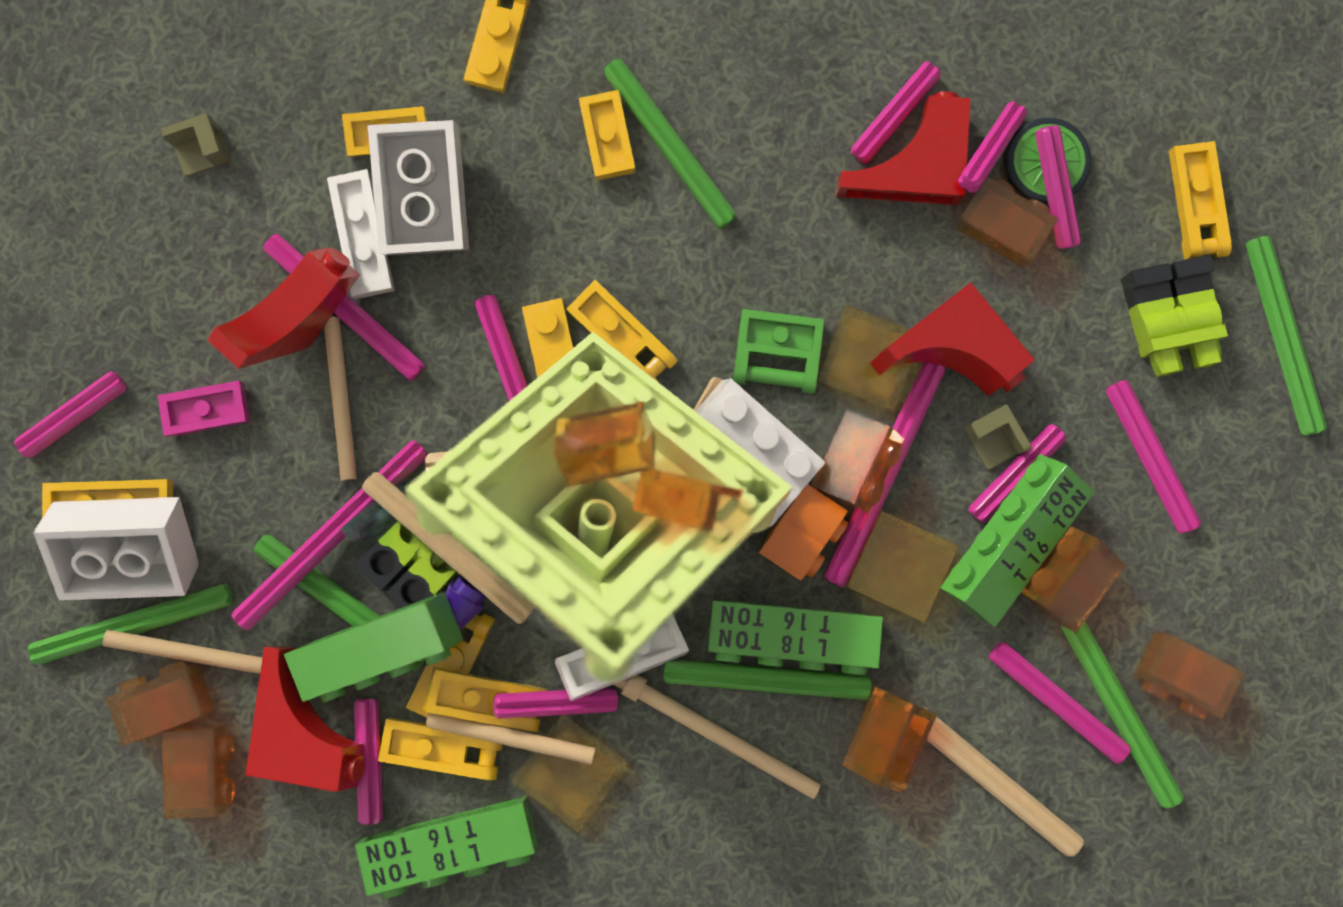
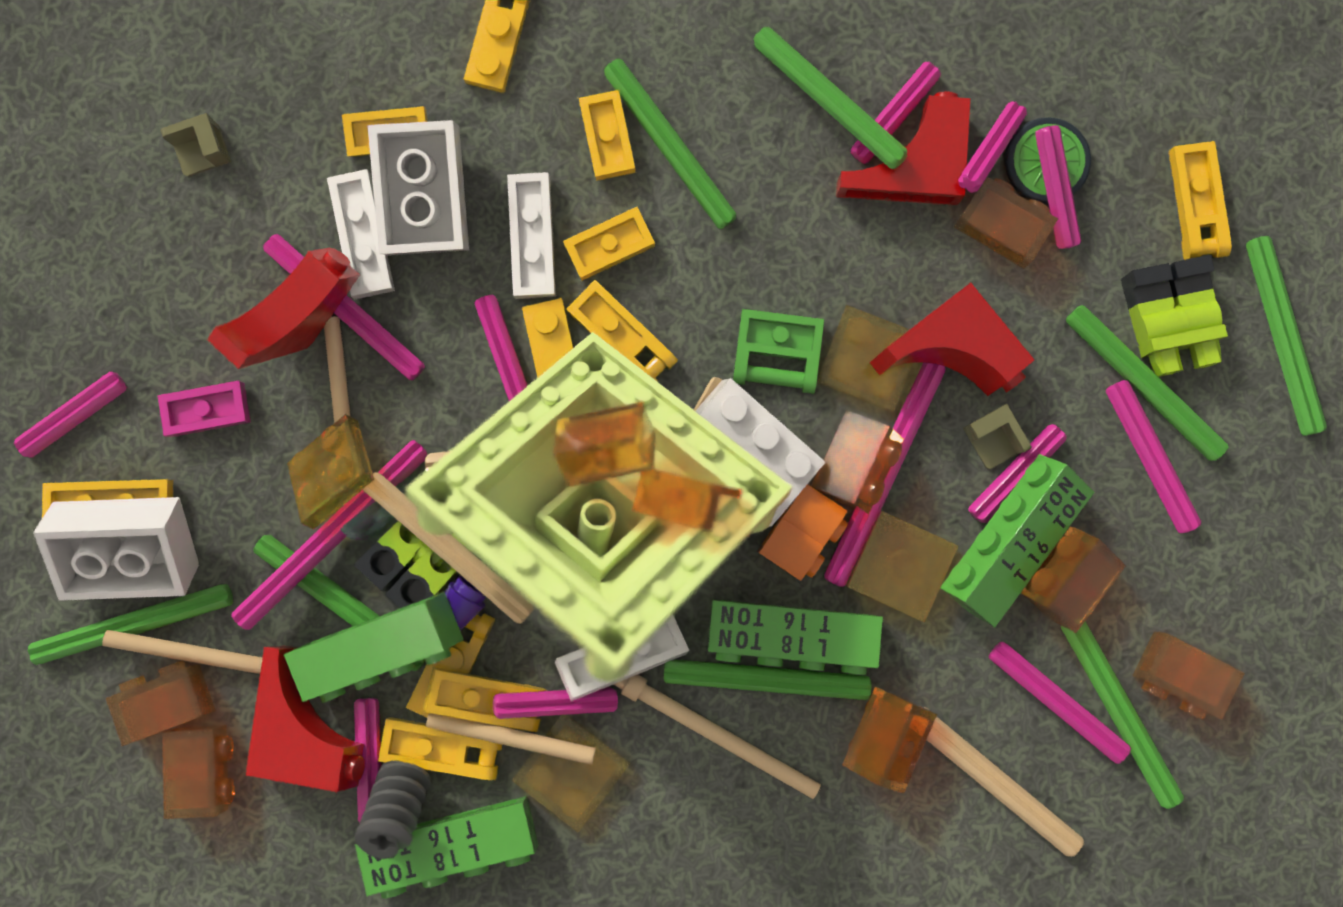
(330, 471): none -> clear yellow plate
(392, 809): none -> dark grey piece
(531, 235): none -> white plate
(609, 243): none -> yellow plate
(830, 98): none -> bright green axle
(1147, 383): none -> bright green axle

